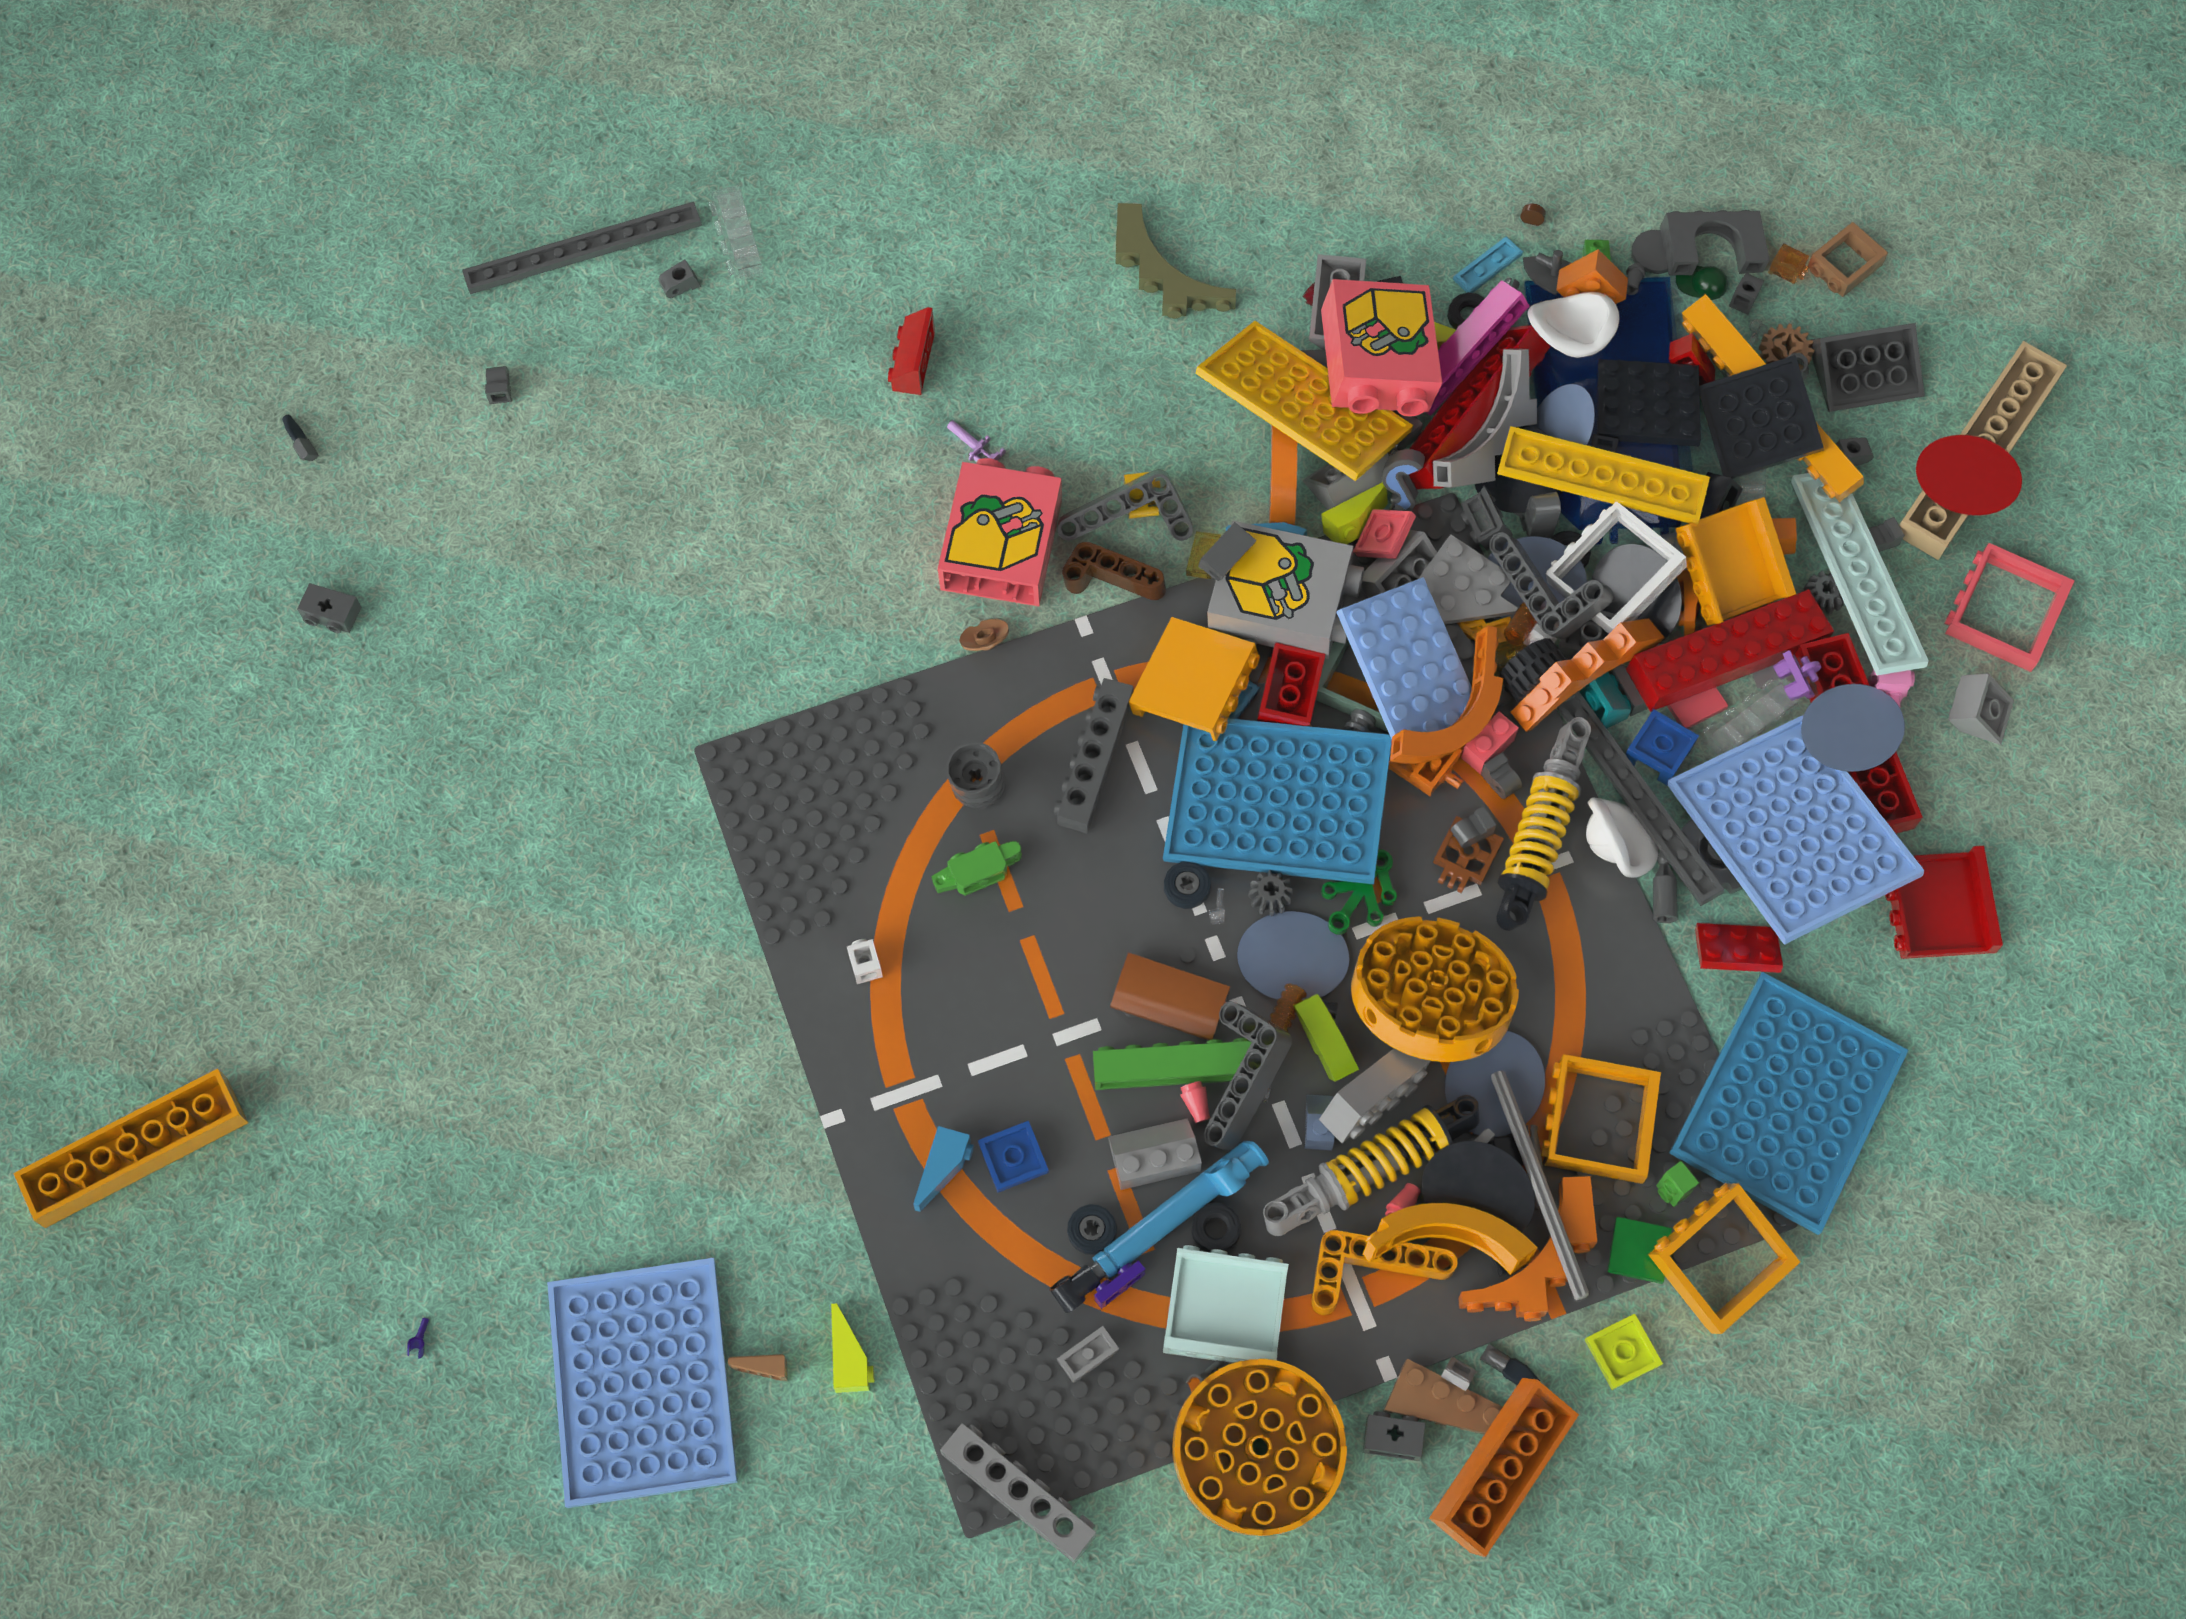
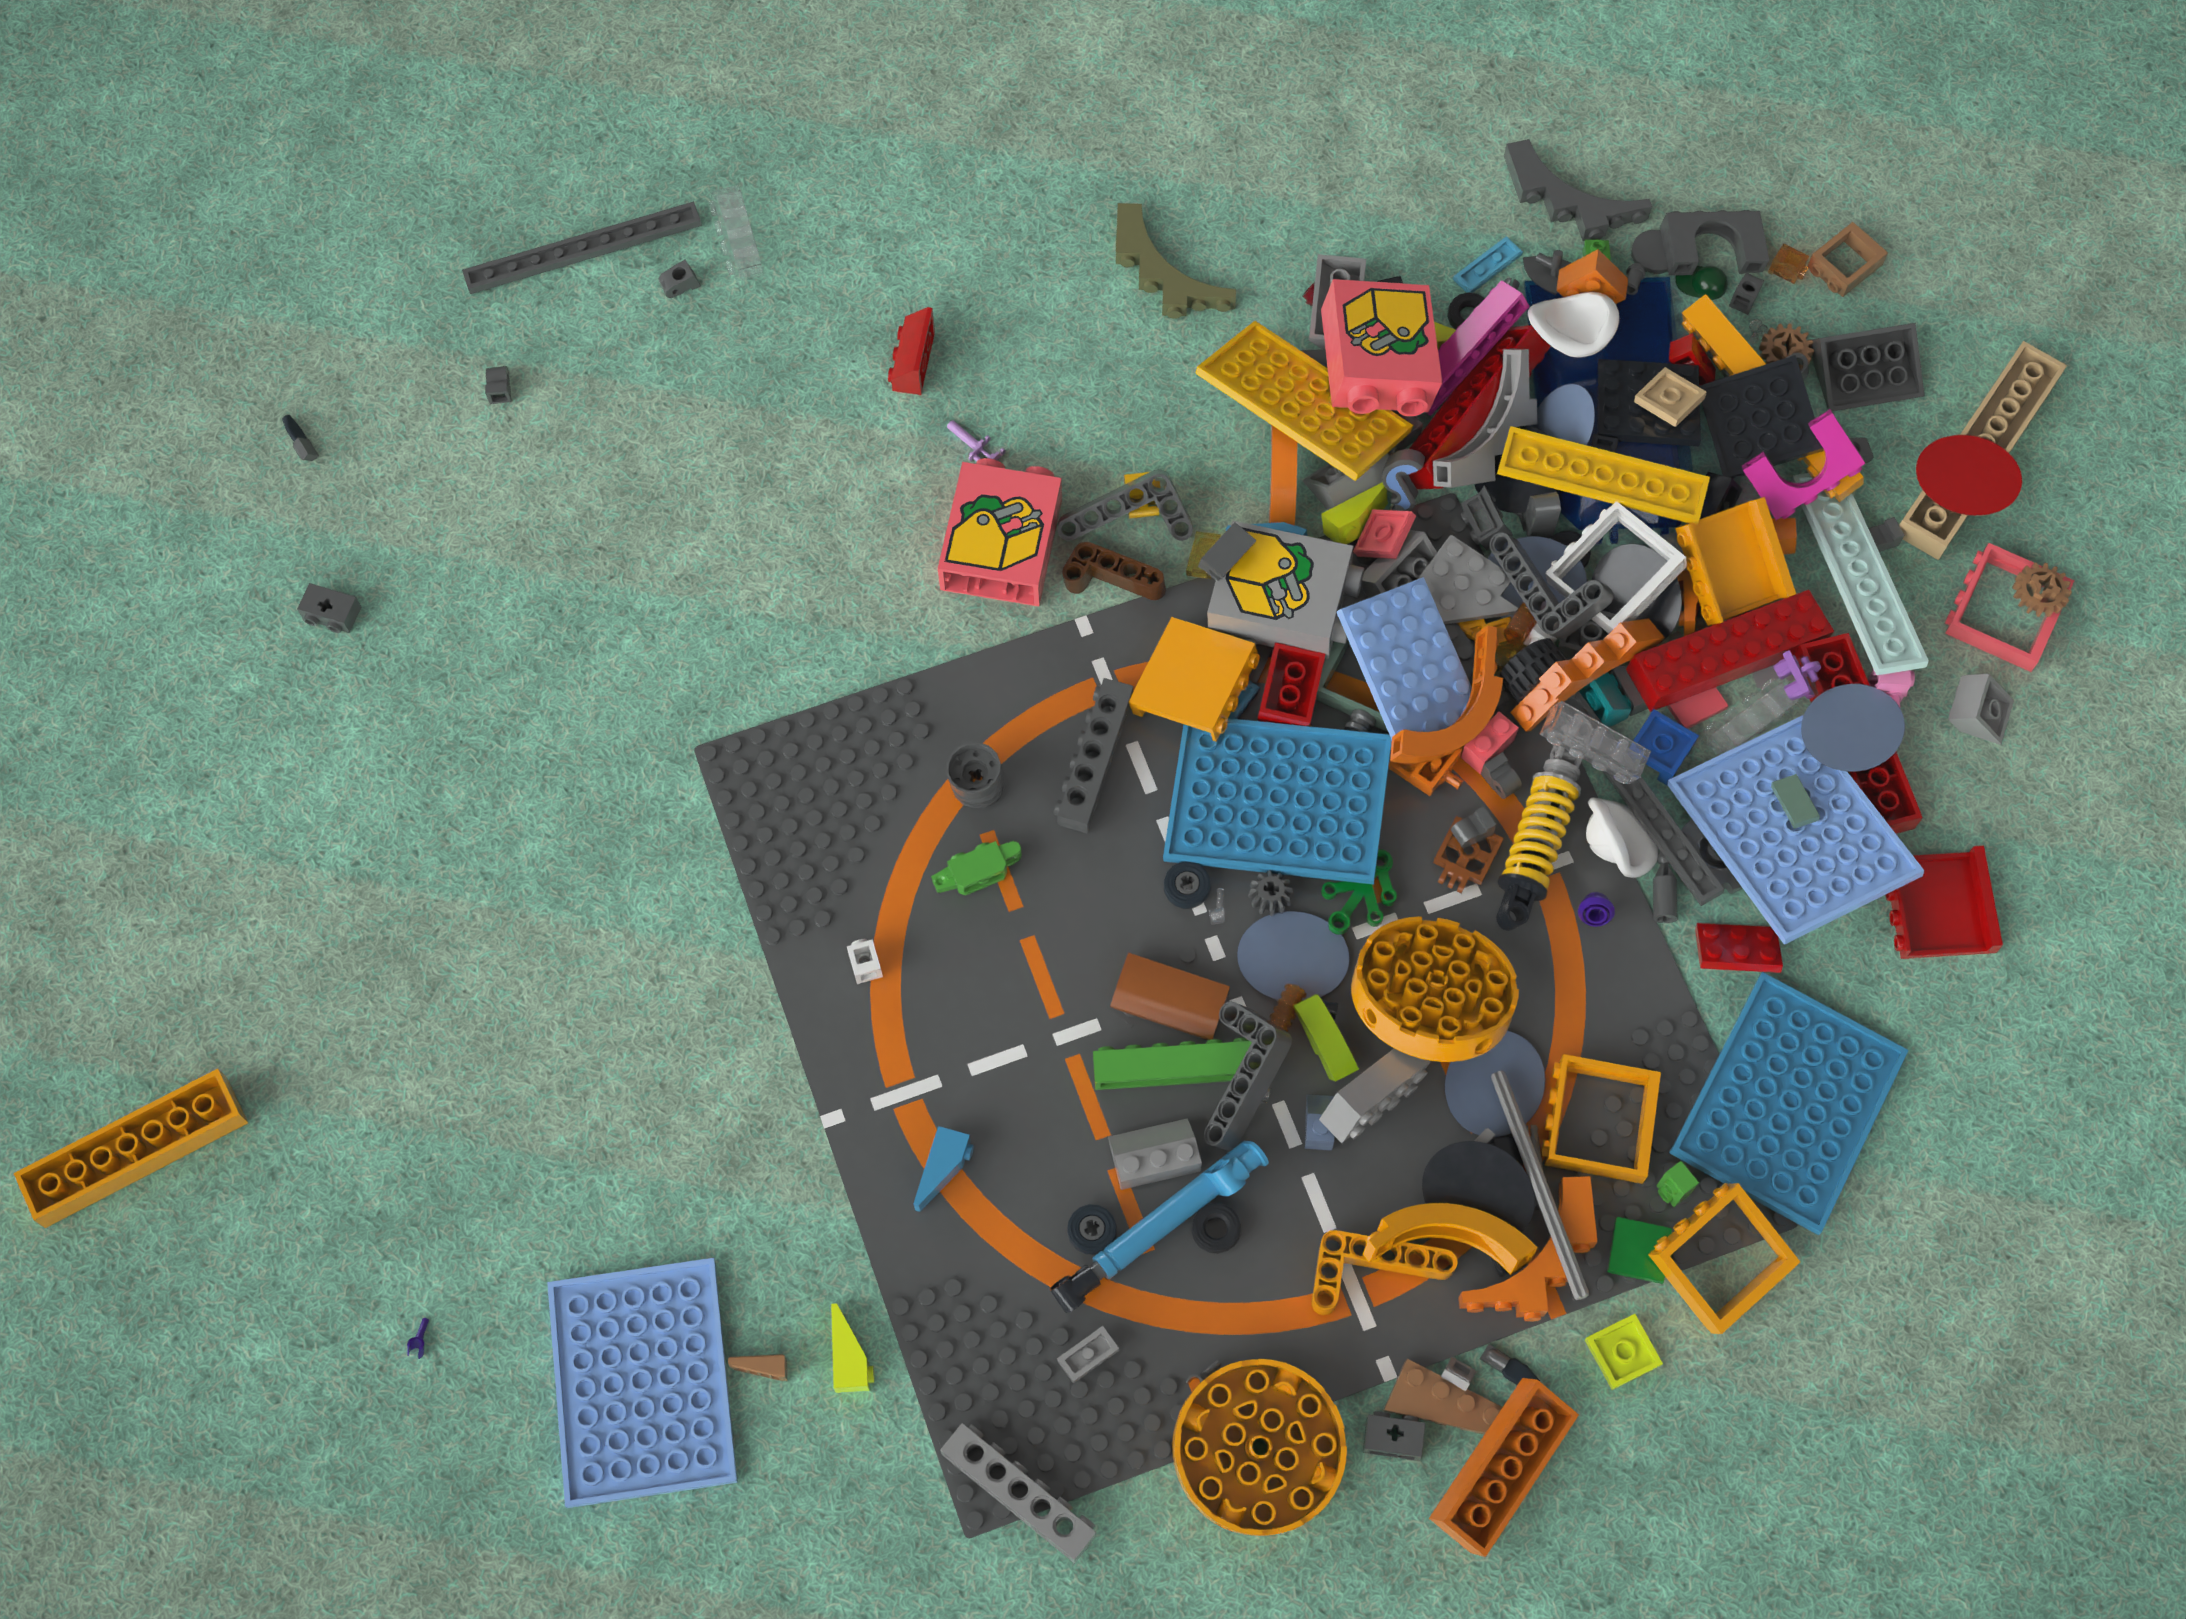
(985, 635): medium nougat dish -> none
(1013, 1156): blue plate -> none
(1128, 1275): dark purple plate -> none
(1196, 1100): coral cone -> none
(1225, 1306): light aqua panel -> none
(1375, 1160): piece -> none
(1405, 1198): coral cone -> none
(1533, 214): reddish brown tile -> none
(1562, 201): none -> dark grey arch
(1595, 743): none -> clear brick
(1596, 910): none -> dark purple cone
(1670, 397): none -> tan plate
(1784, 496): none -> dark pink arch
(1795, 801): none -> sand green tile
(1817, 587): dark grey gear -> none
(2054, 594): none -> medium nougat gear

